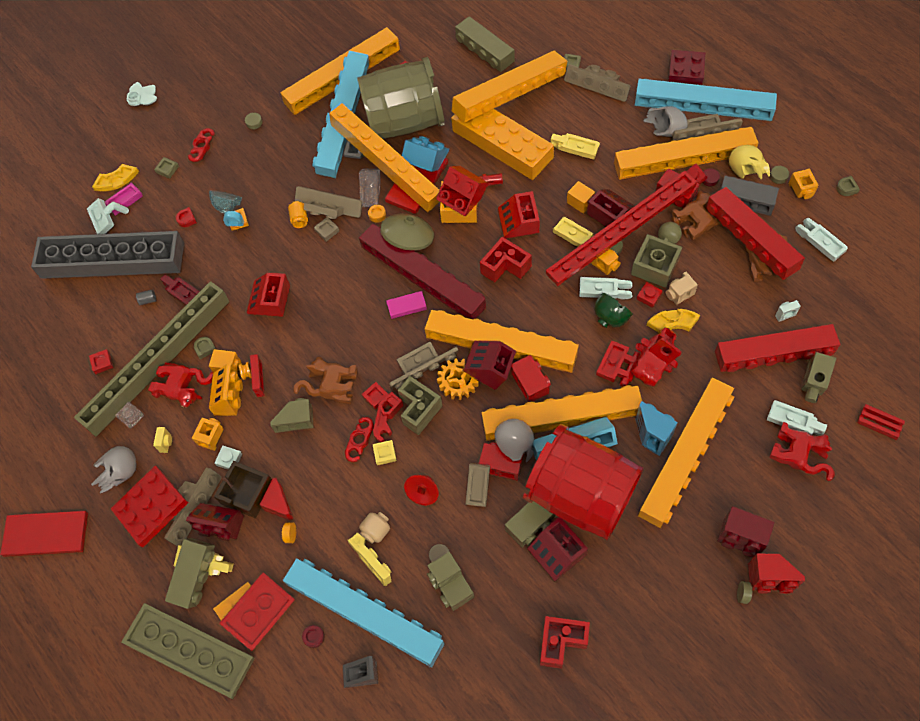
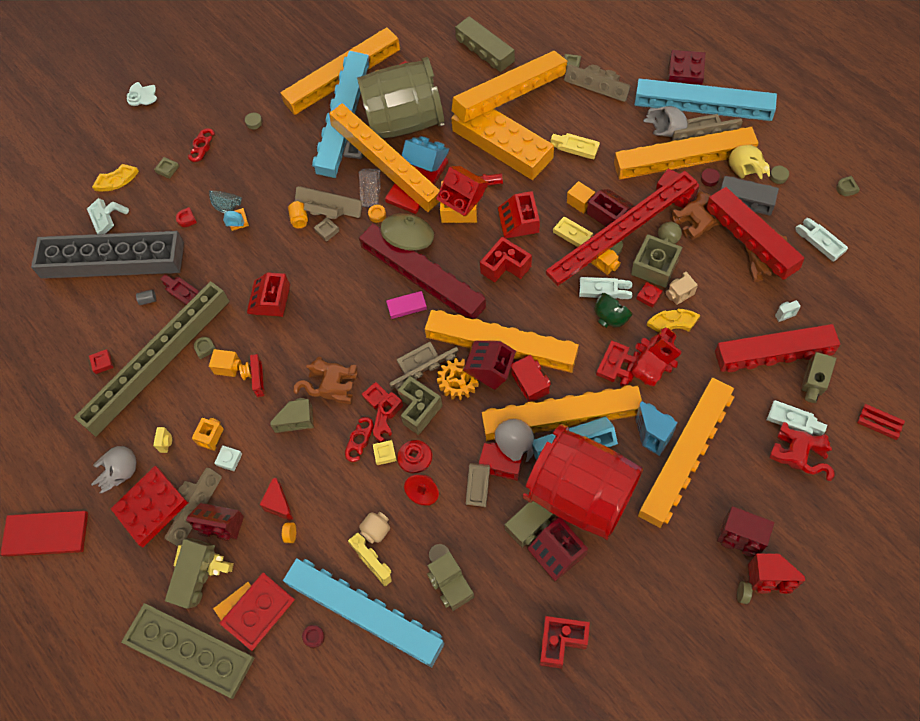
(125, 197): dark pink tile -> none
(129, 415): clear plate -> none
(177, 382): red animal -> none
(225, 392): light orange slope -> none
(247, 489): dark brown piece -> none
(360, 672): dark grey slope -> none
(420, 462): none -> red piece
(697, 173): red plate -> none
(803, 184): light orange brick -> none

